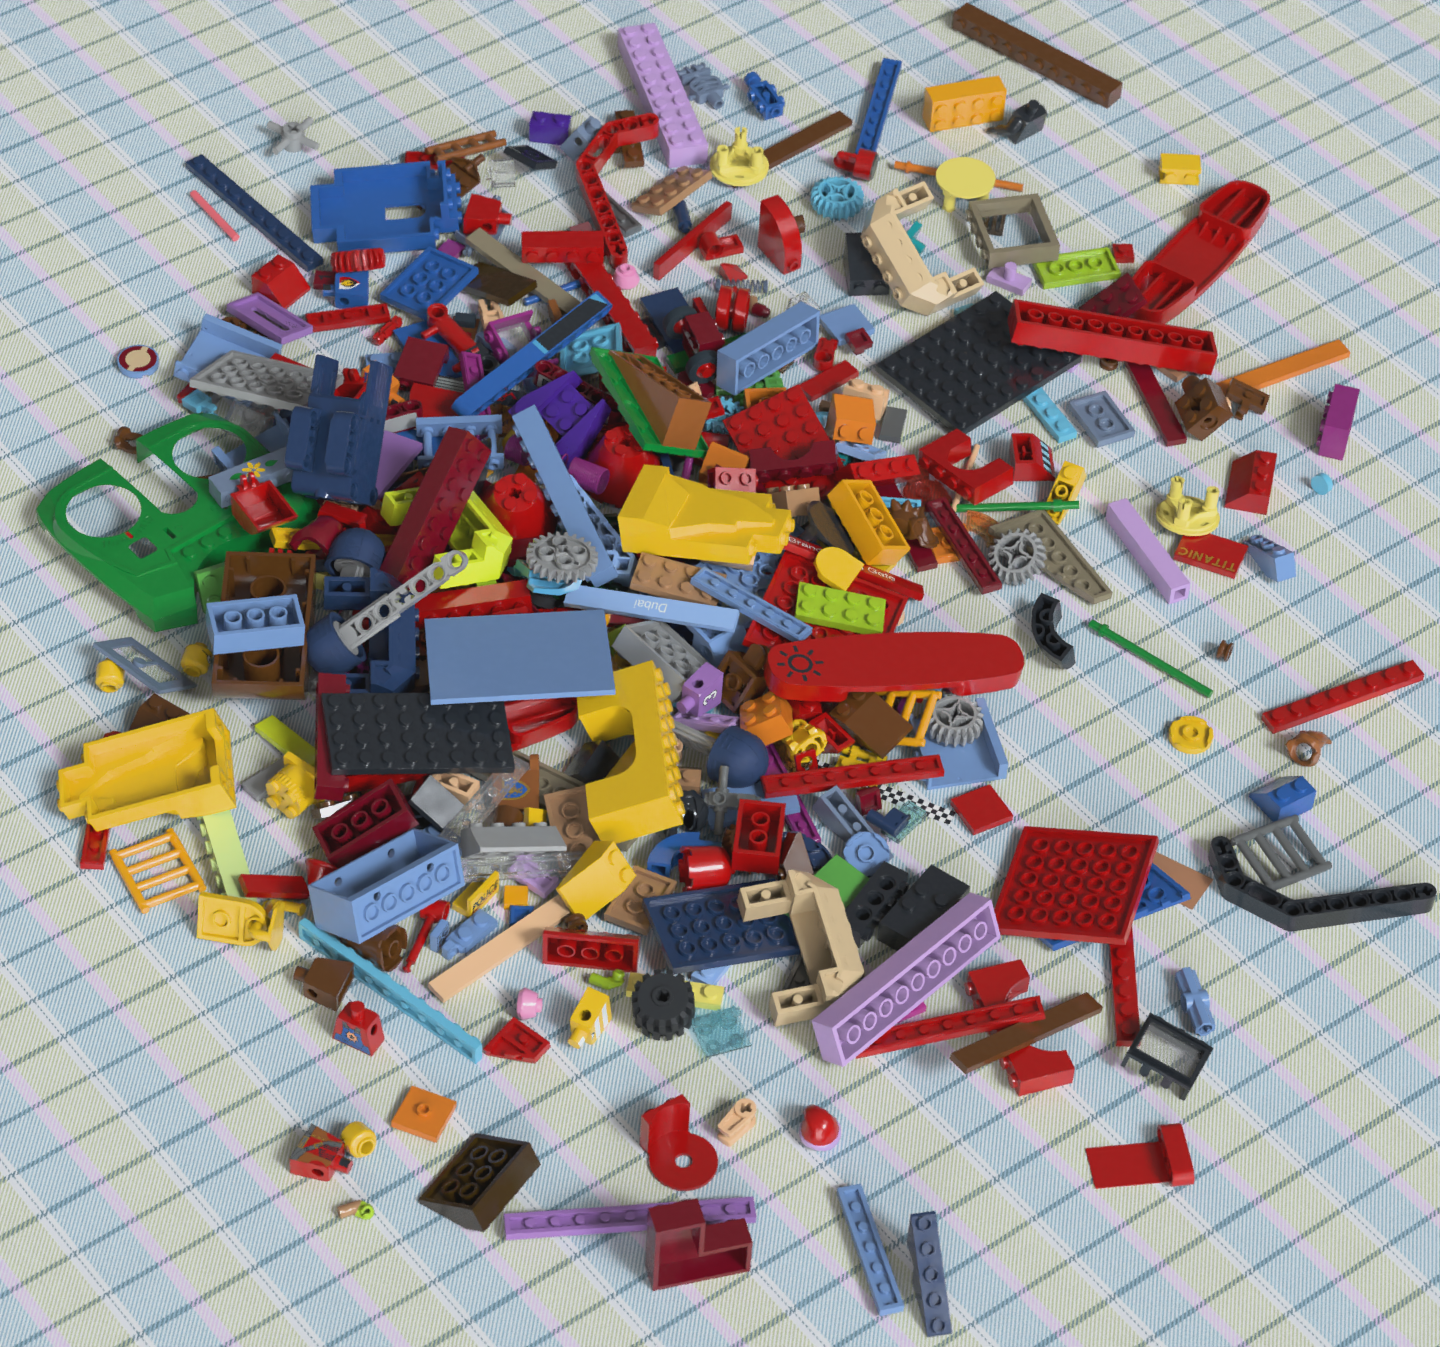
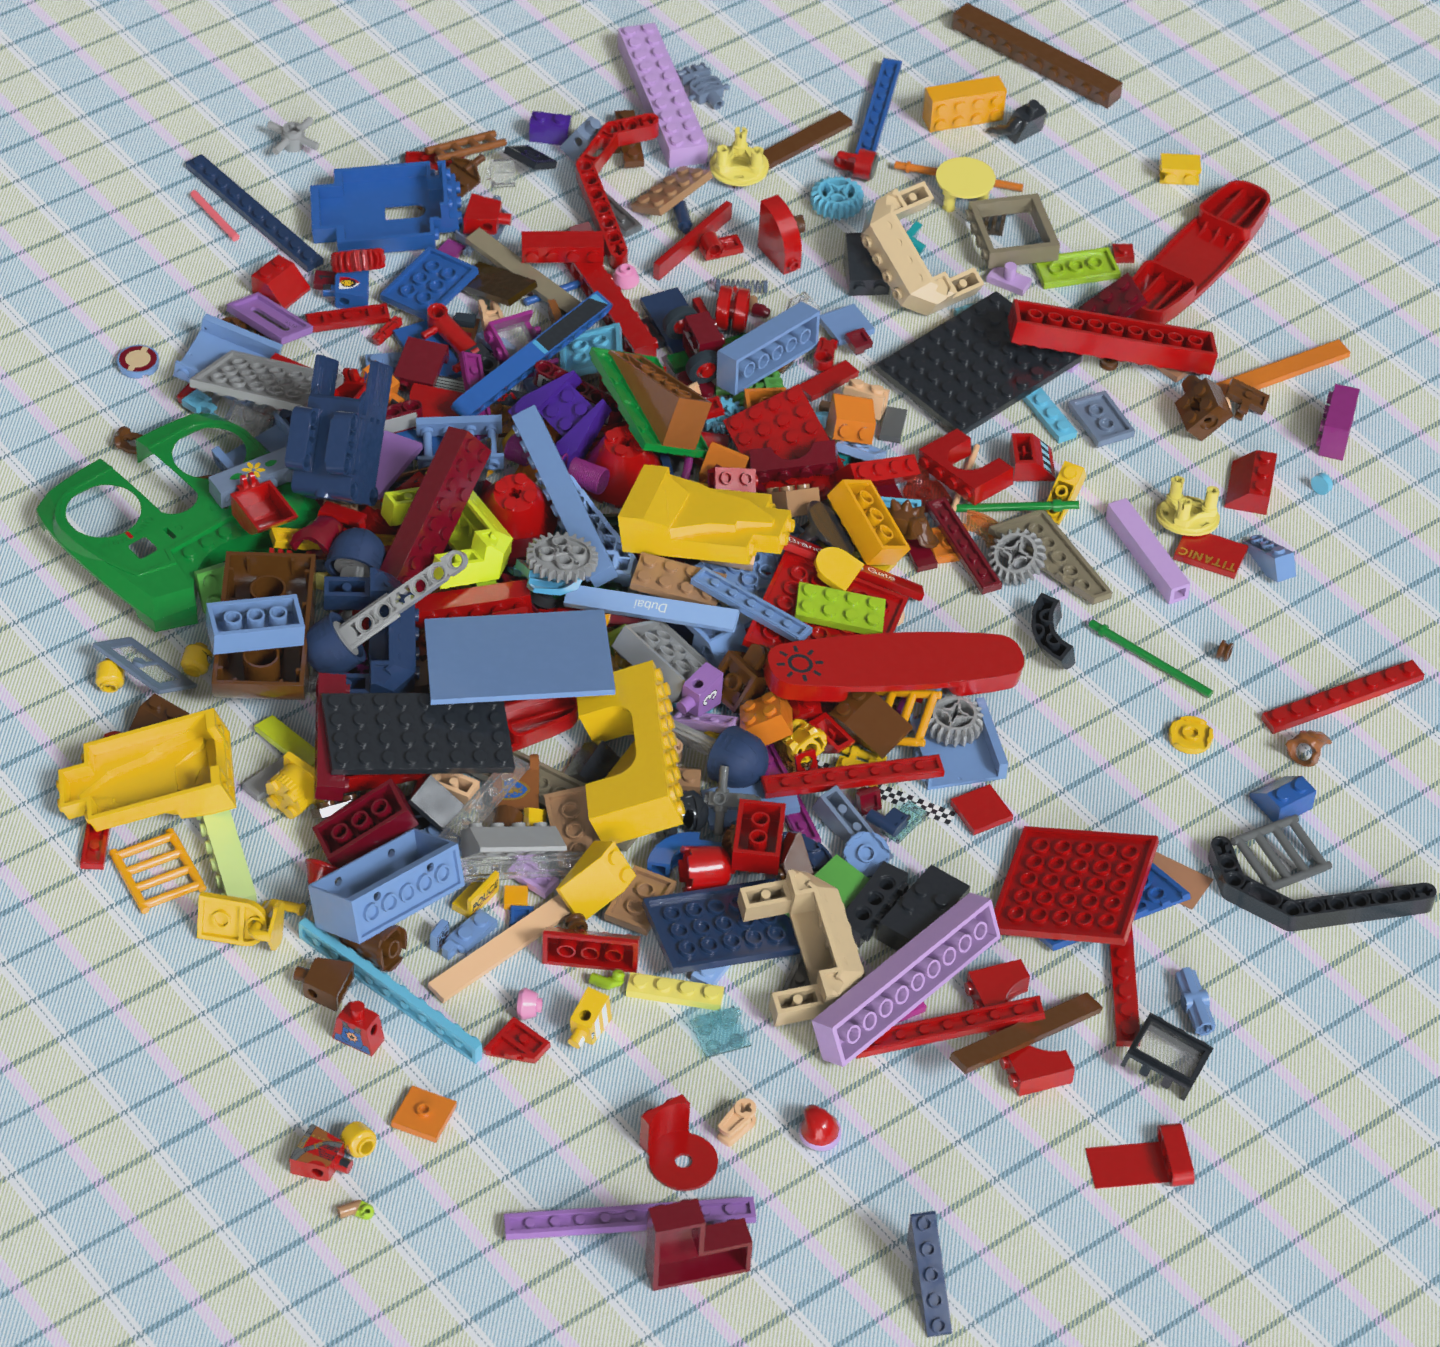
(274, 886): red tile -> none
(432, 915): red piece -> none
(481, 1180): dark brown slope -> none
(663, 1004): black wheel -> none
(731, 271): red slope -> none
(764, 96): blue brick -> none
(870, 1250): medium blue plate -> none
(1156, 404): dark red tile -> none

